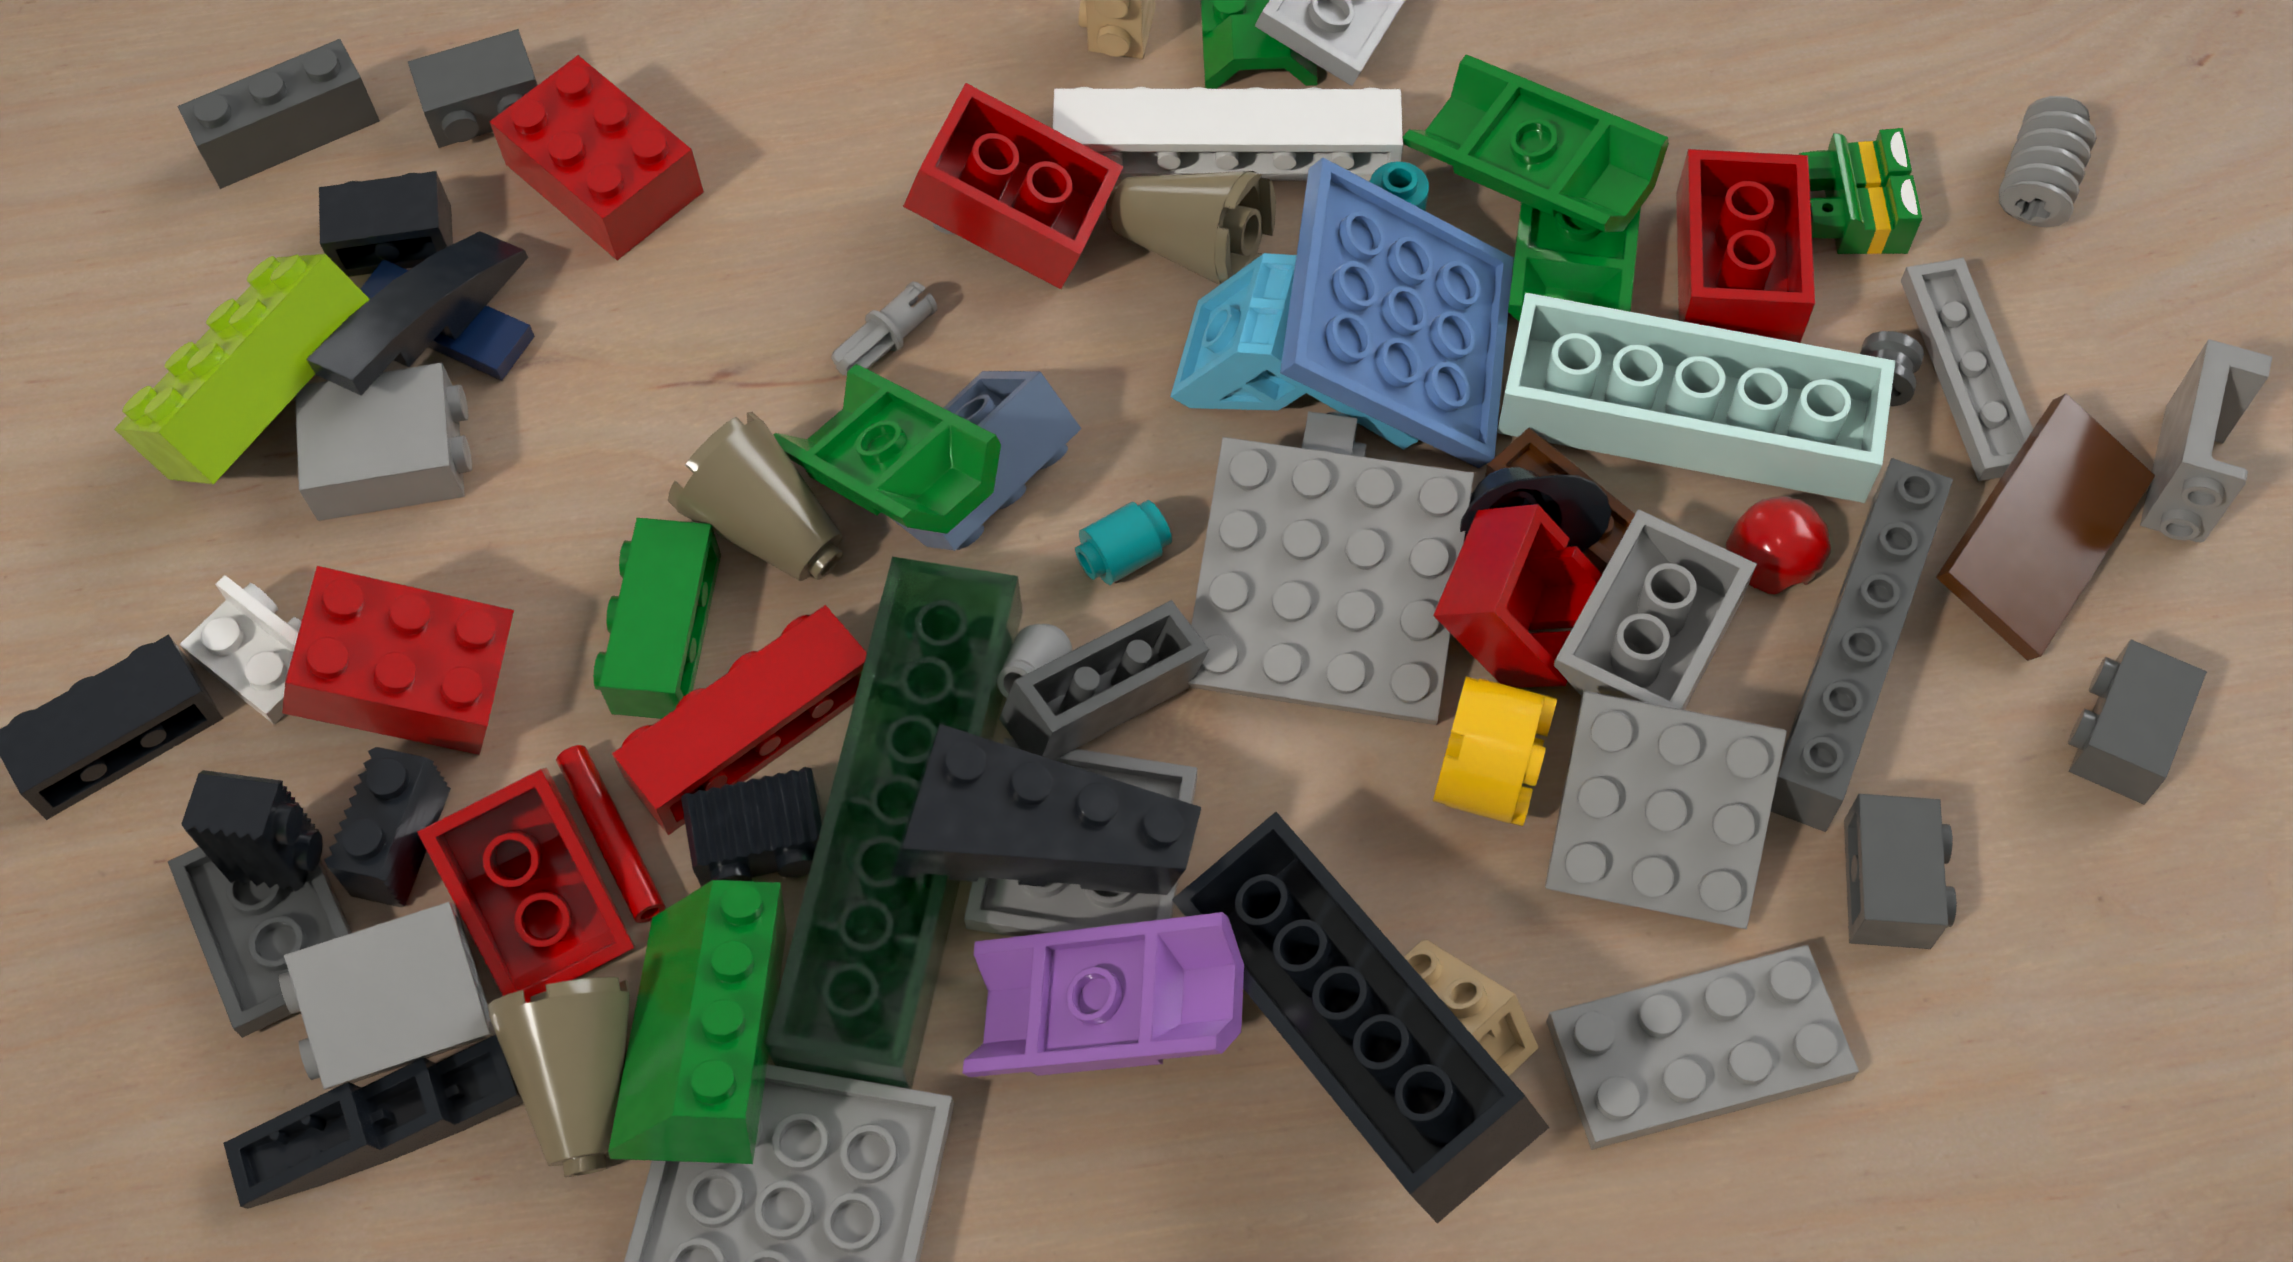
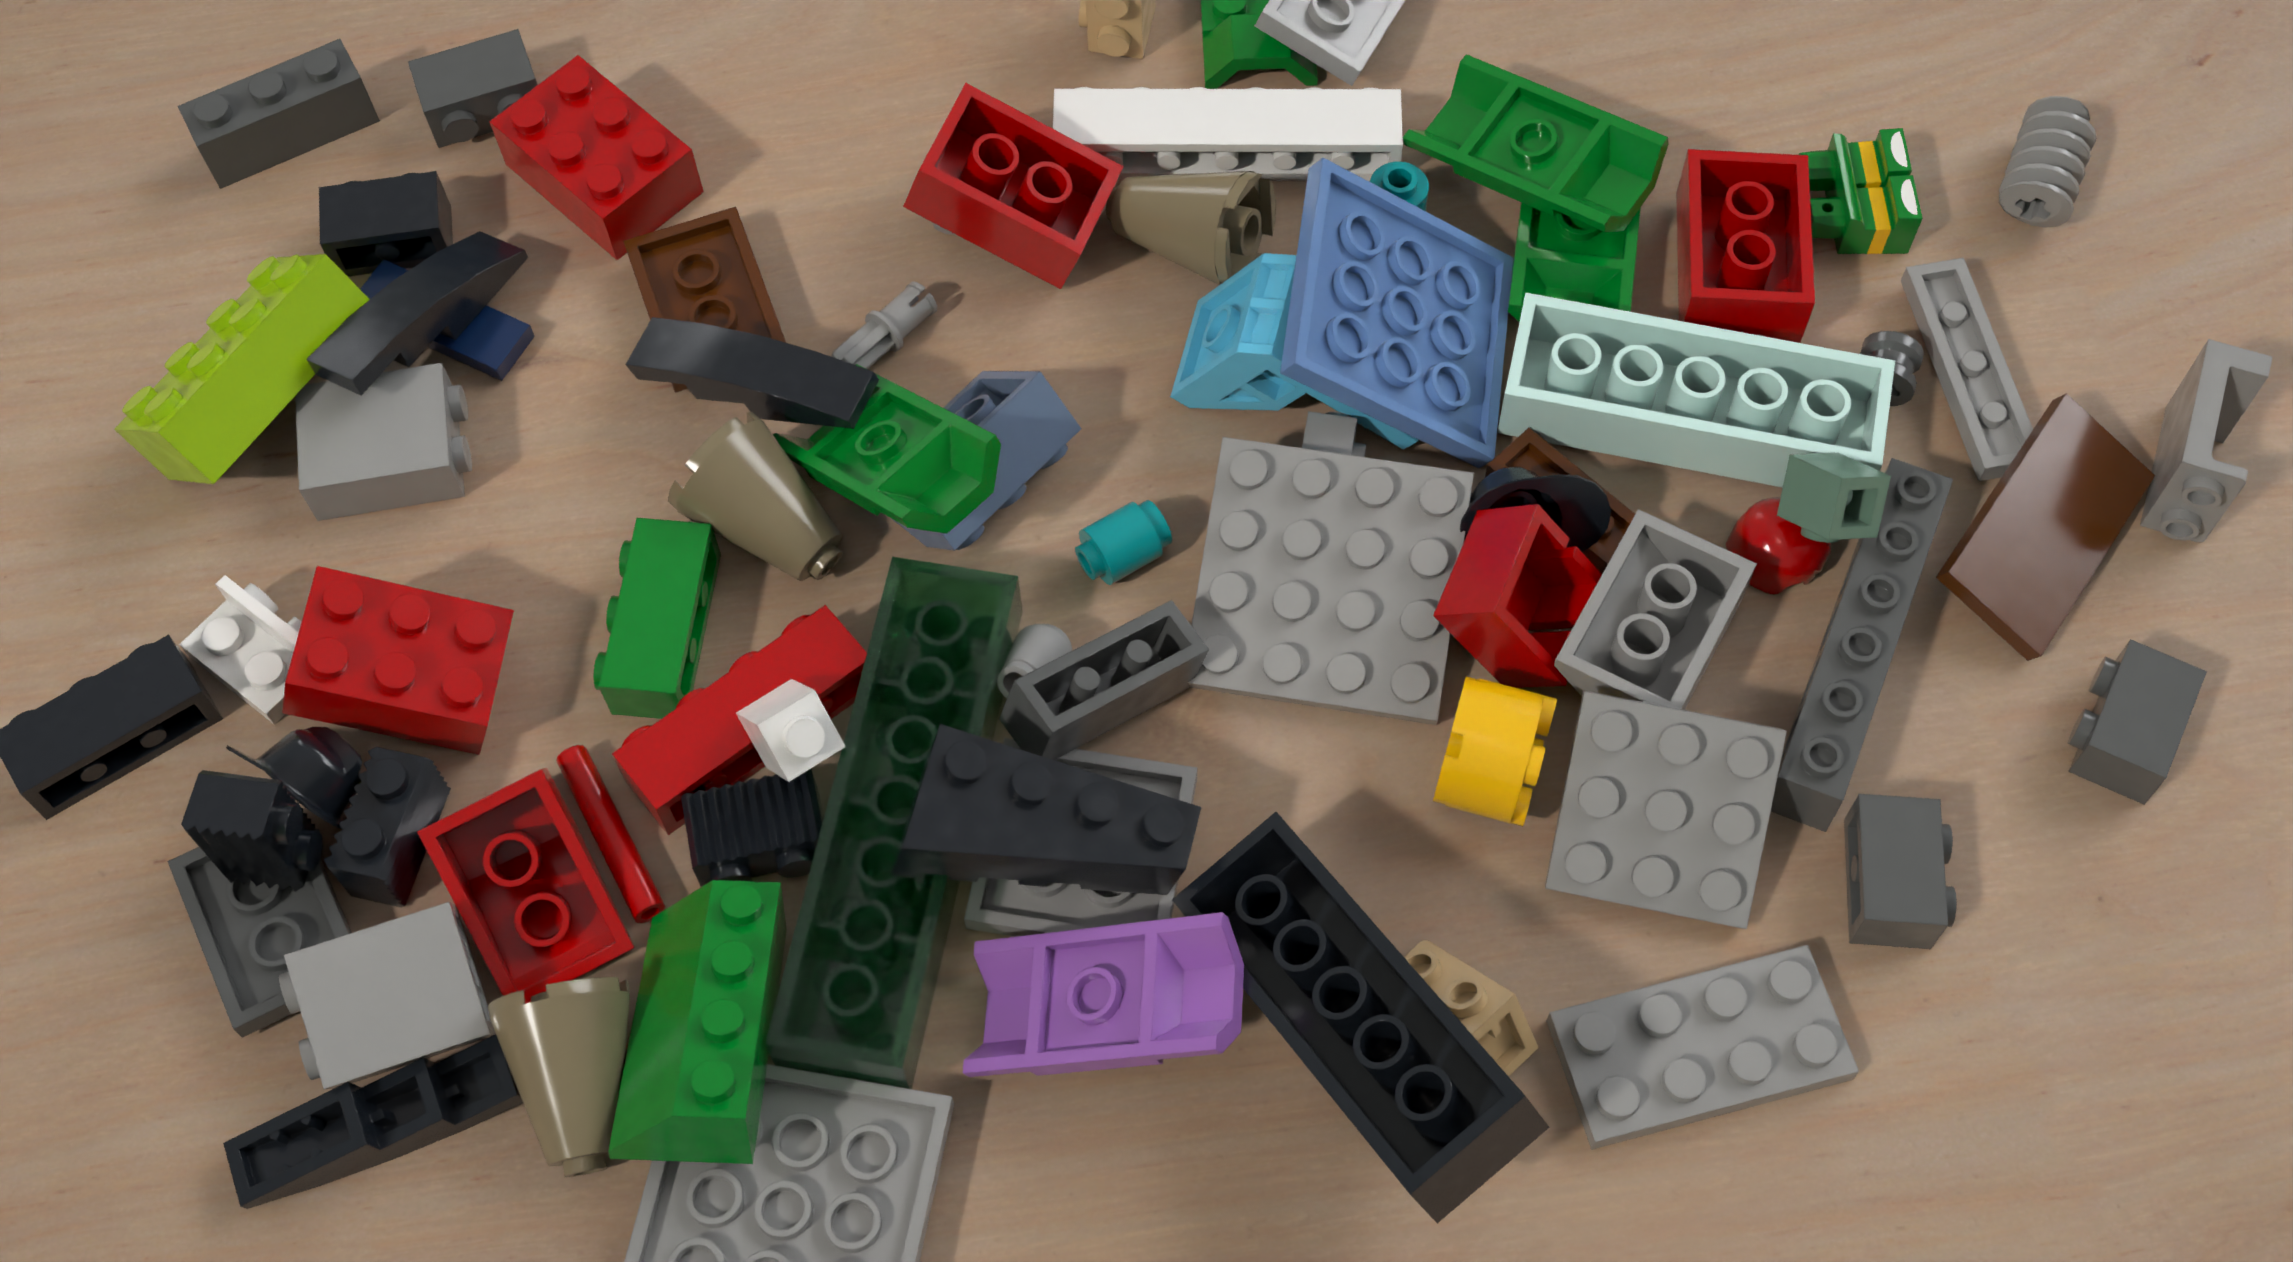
(316, 769): none -> black piece
(704, 276): none -> reddish brown plate
(763, 373): none -> black slope
(790, 729): none -> white brick
(1833, 497): none -> sand green brick

